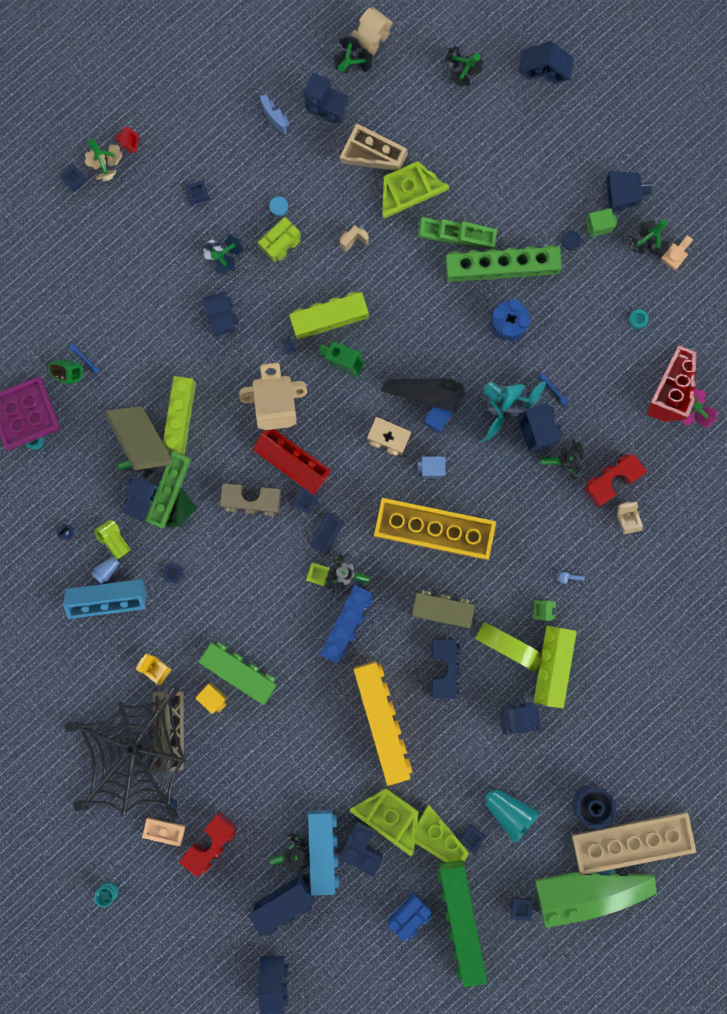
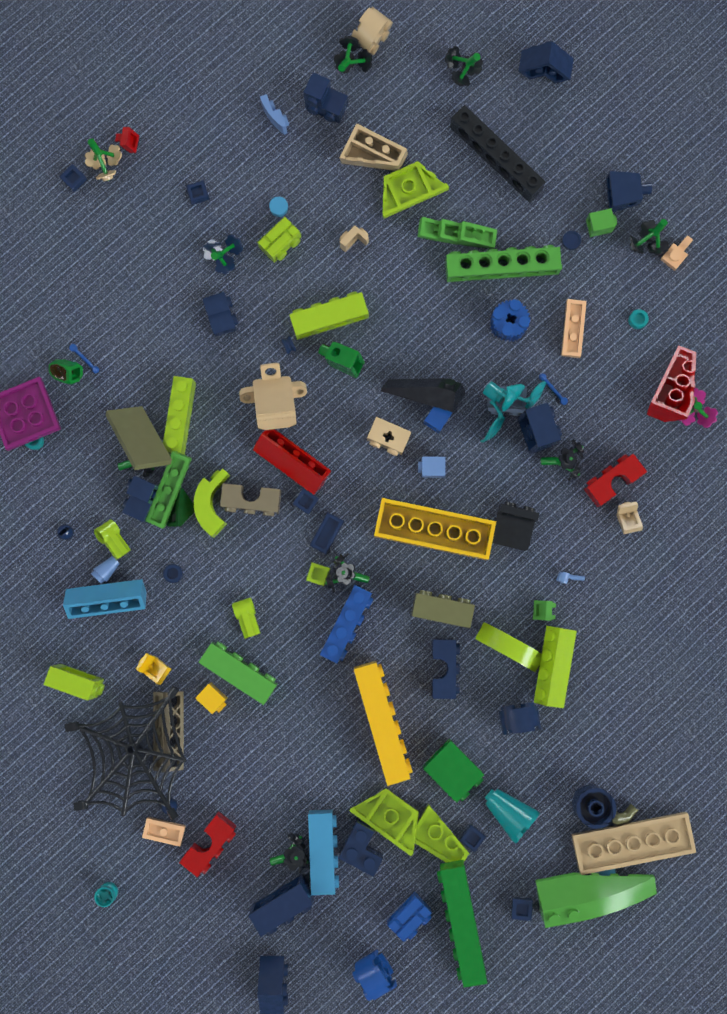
(74, 682): none -> lime window
(204, 503): none -> lime arch
(245, 613): none -> lime piece
(374, 975): none -> blue brick
(453, 771): none -> green brick
(497, 153): none -> black brick
(514, 526): none -> black bracket
(573, 328): none -> light nougat plate
(626, 816): none -> olive arm

